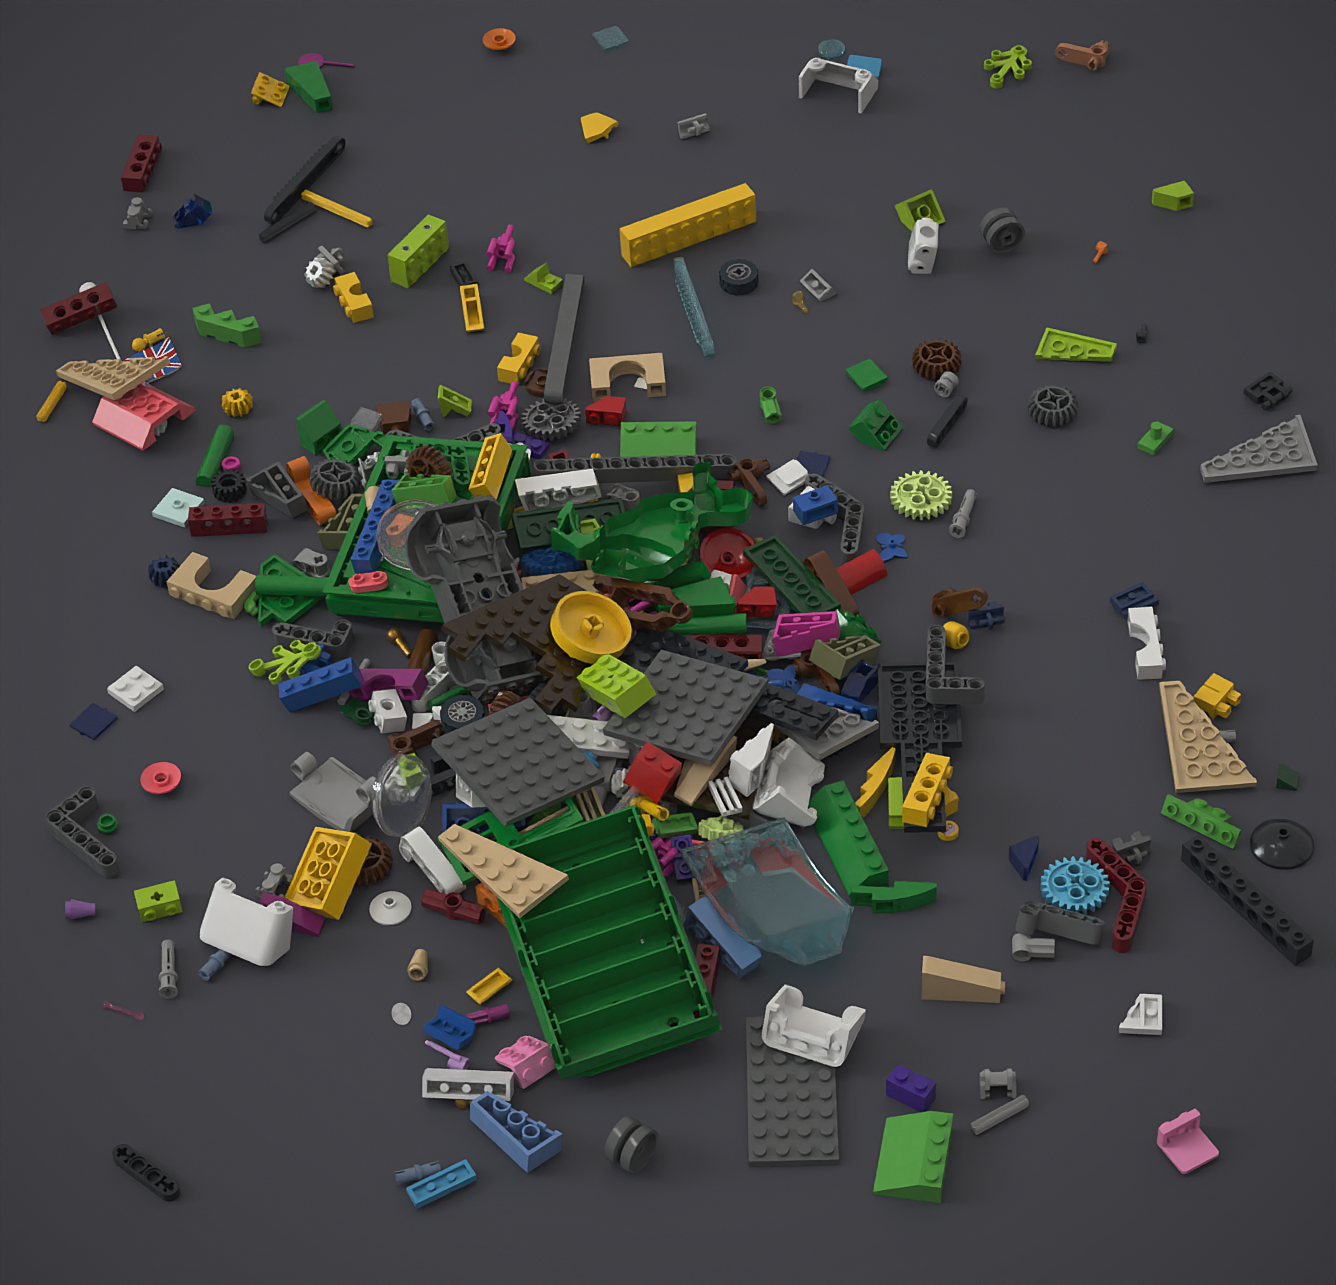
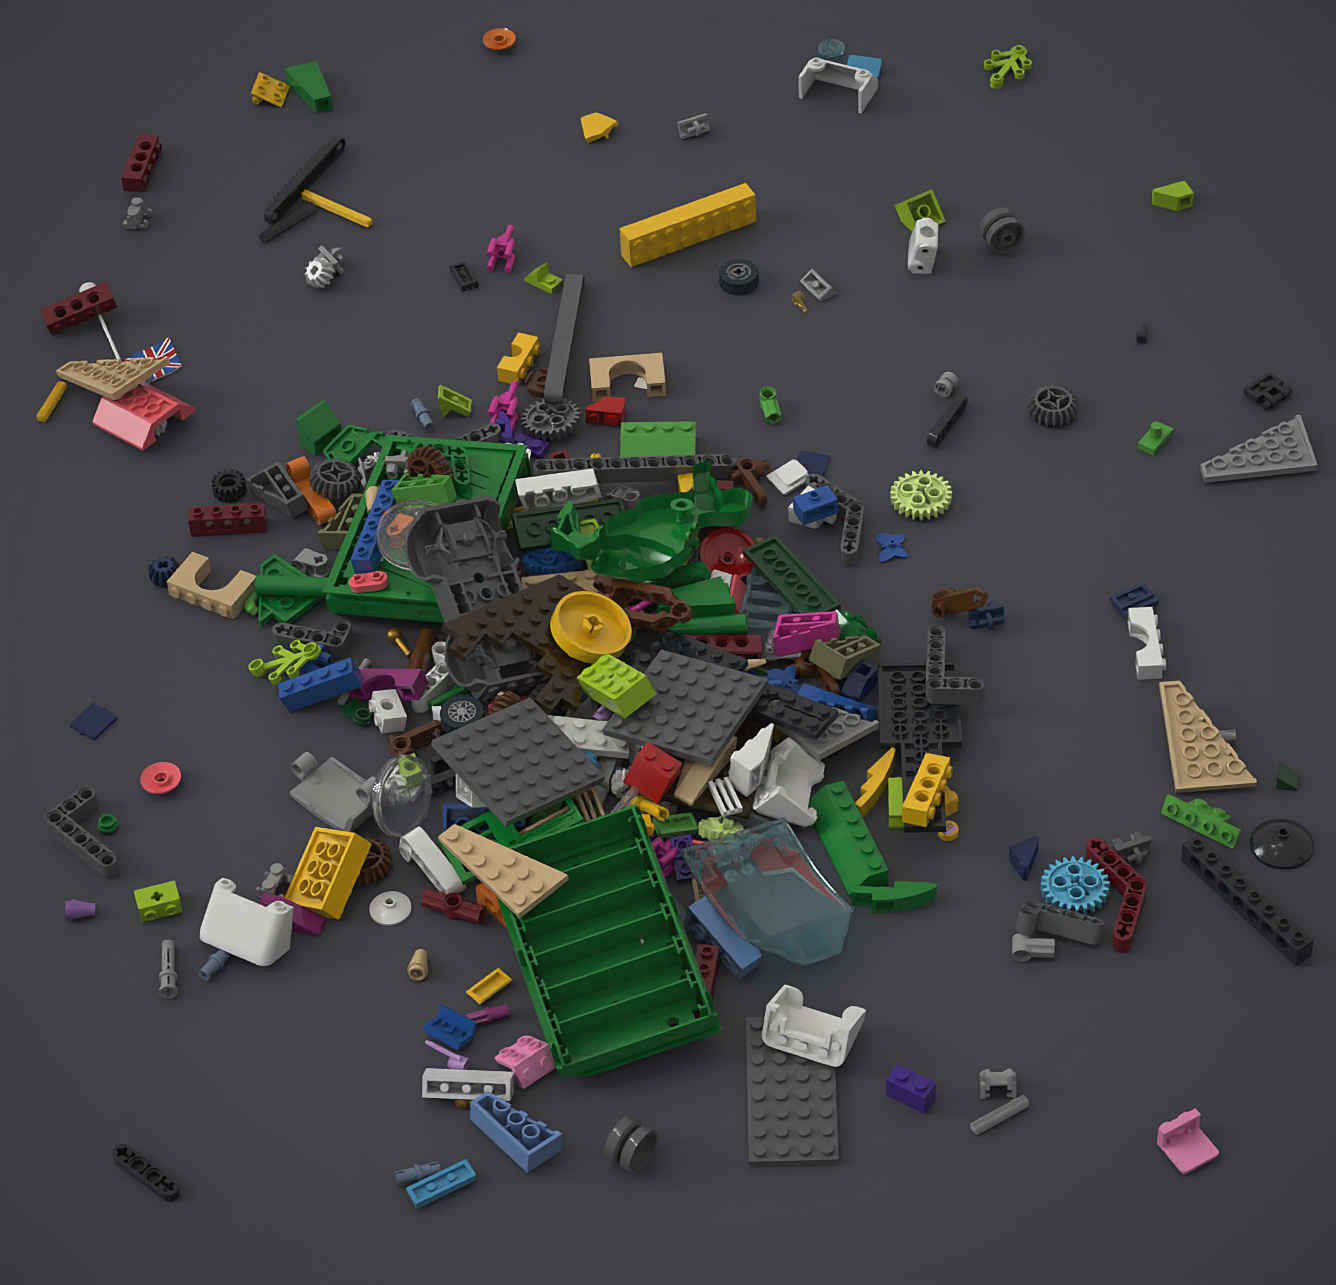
(135, 688): white plate -> none
(139, 1014): clear pink hinge -> none
(140, 344): yellow pin -> none
(175, 507): light aqua plate -> none
(193, 212): clear blue slope -> none
(215, 455): green brick -> none
(226, 327): bright green brick -> none
(231, 463): dark pink tile -> none
(237, 402): yellow gear -> none
(311, 57): magenta piece -> none
(356, 304): yellow arch -> none
(366, 419): clear piece -> none
(396, 416): reddish brown torso -> none
(401, 1013): flat silver sticker -> none
(418, 251): lime piece -> none
(421, 718): white tile -> none
(471, 308): yellow slope -> none
(490, 467): yellow brick -> none
(610, 38): clear light blue piece -> none
(692, 307): clear light blue gear -> none
(758, 603): red slope -> none
(826, 573): reddish brown beam -> none
(862, 571): red brick -> none
(866, 375): green piece -> none
(875, 426): green slope -> none
(914, 1156): bright green slope -> none
(935, 358): reddish brown gear -> none
(956, 635): yellow head -> none
(959, 982): tan slope -> none
(962, 519): light grey pin -> none
(1073, 347): lime wing -> none
(1092, 57): nougat piece -> none
(1101, 248): orange hand -> none
(1144, 1016): white wing -> none
(1215, 695): yellow hips -> none

